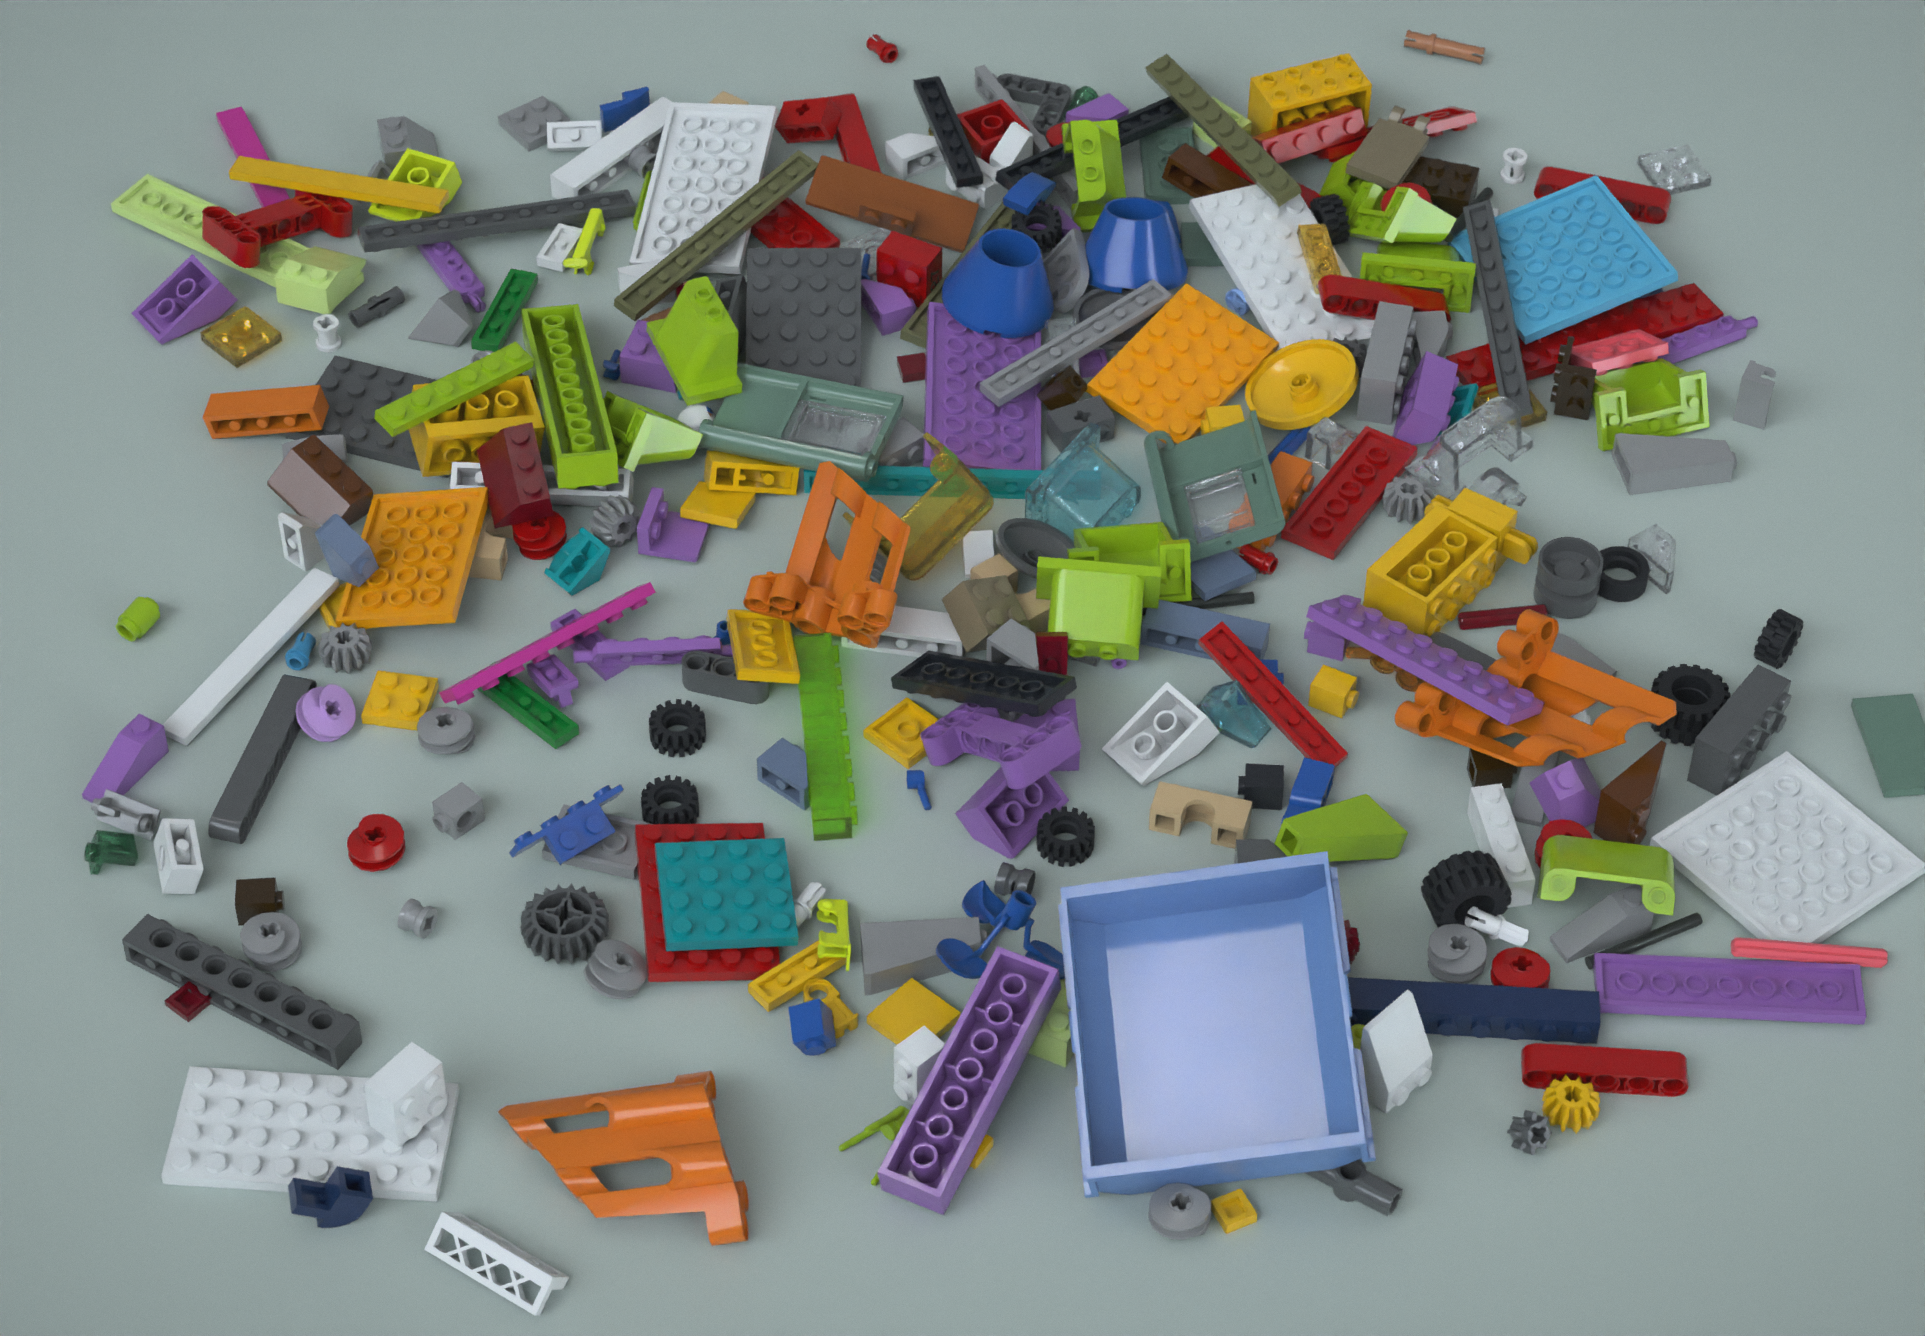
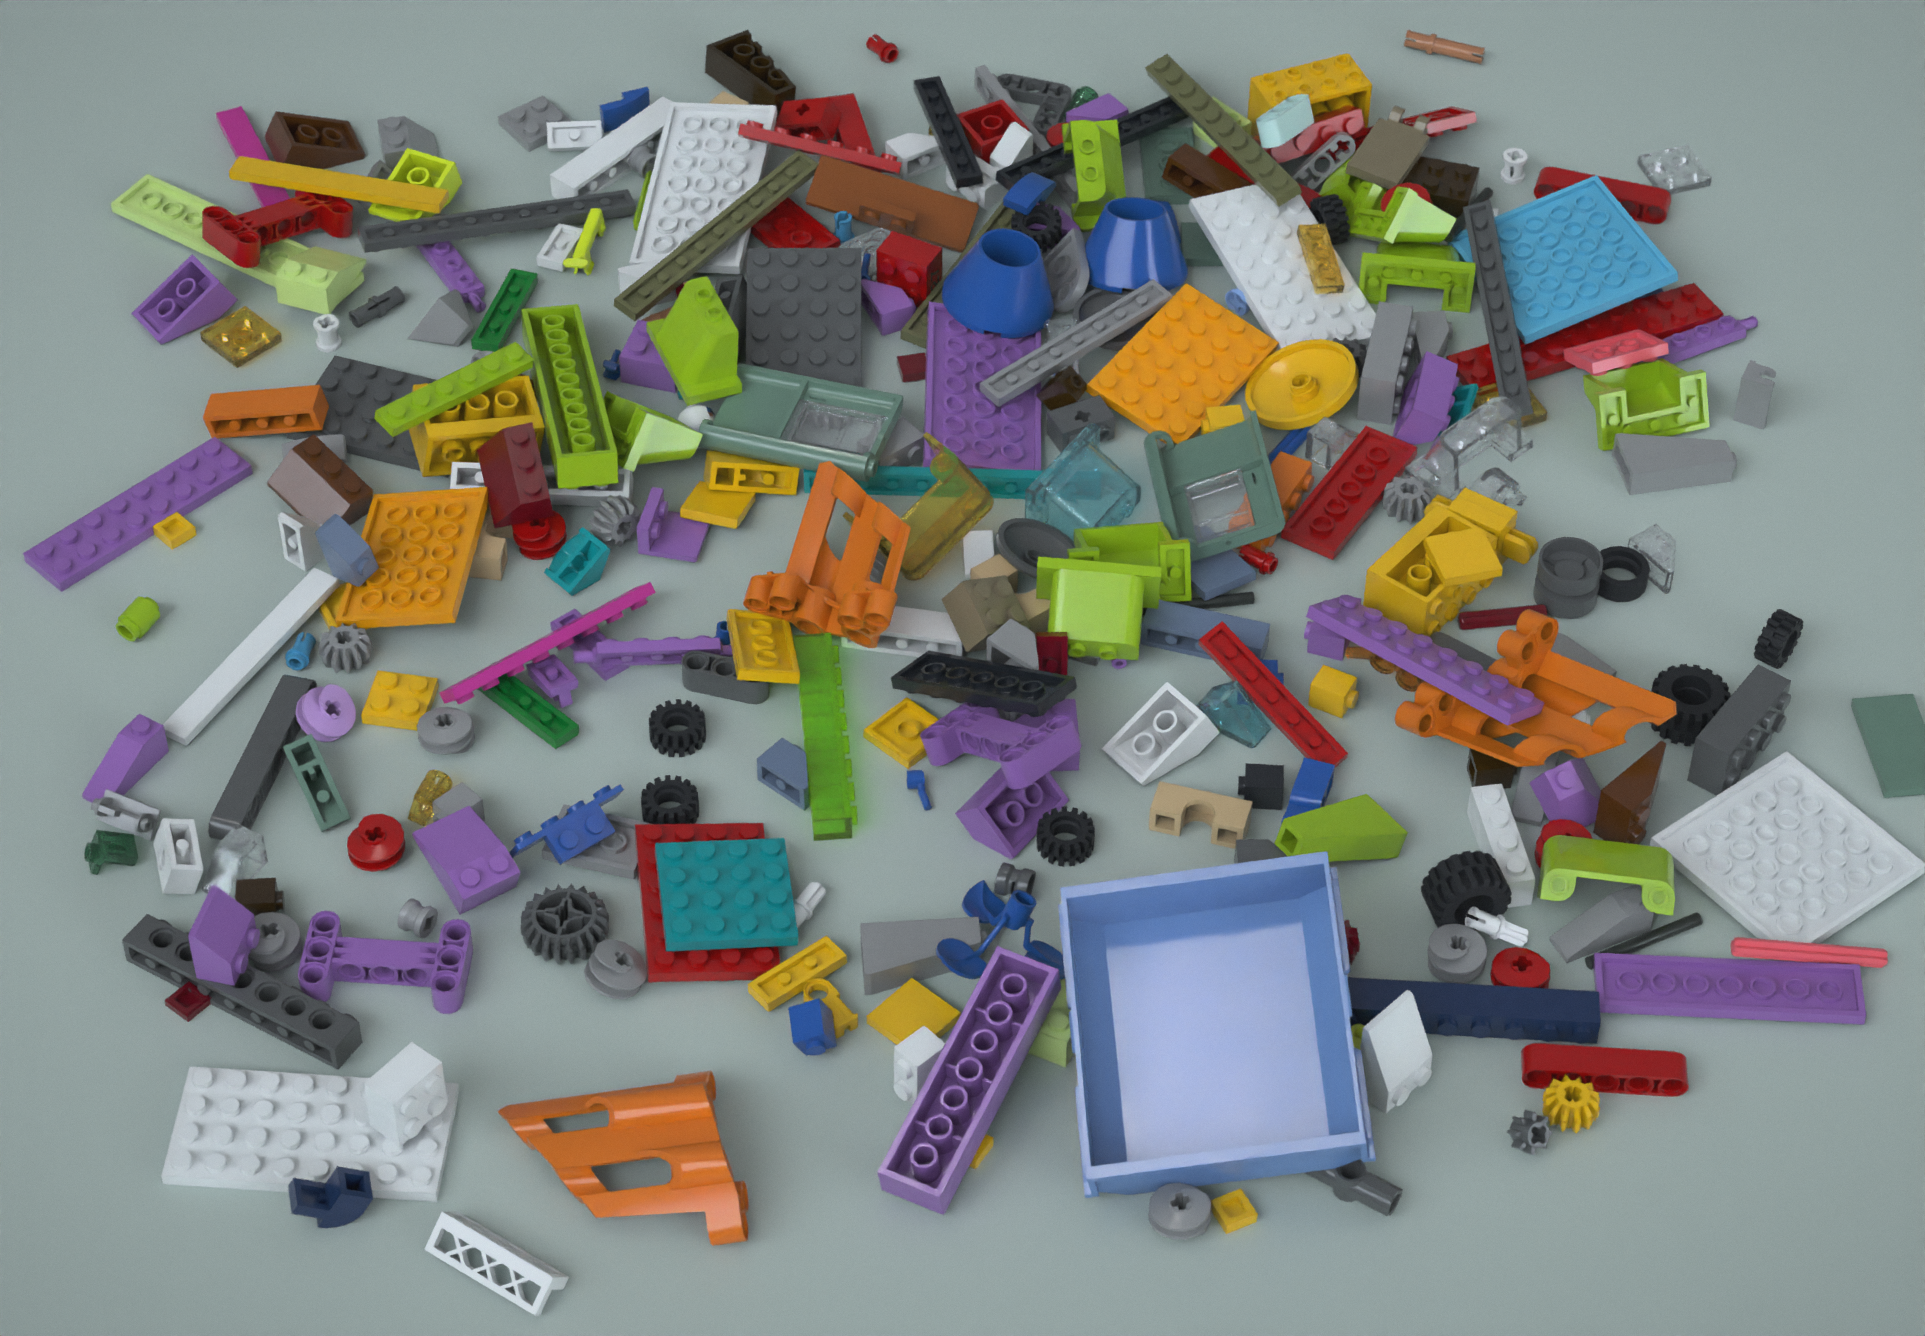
(132, 514): none -> medium lavender plate
(174, 530): none -> yellow tile
(222, 938): none -> medium lavender slope
(236, 857): none -> clear slope
(312, 141): none -> reddish brown slope
(316, 782): none -> sand green slope
(428, 791): none -> clear yellow hinge
(438, 965): none -> medium lavender beam
(467, 859): none -> medium lavender slope
(747, 72): none -> dark brown wedge
(807, 144): none -> red plate
(834, 944): neon yellow piece -> none
(843, 226): none -> dark azure pin
(889, 1127): lime plant -> none
(1092, 363): medium lavender tile -> none
(1285, 121): none -> light aqua beam
(1342, 156): none -> light grey beam
(1361, 297): red beam -> none
(1462, 556): none -> yellow tile
(1574, 387): dark brown bracket -> none

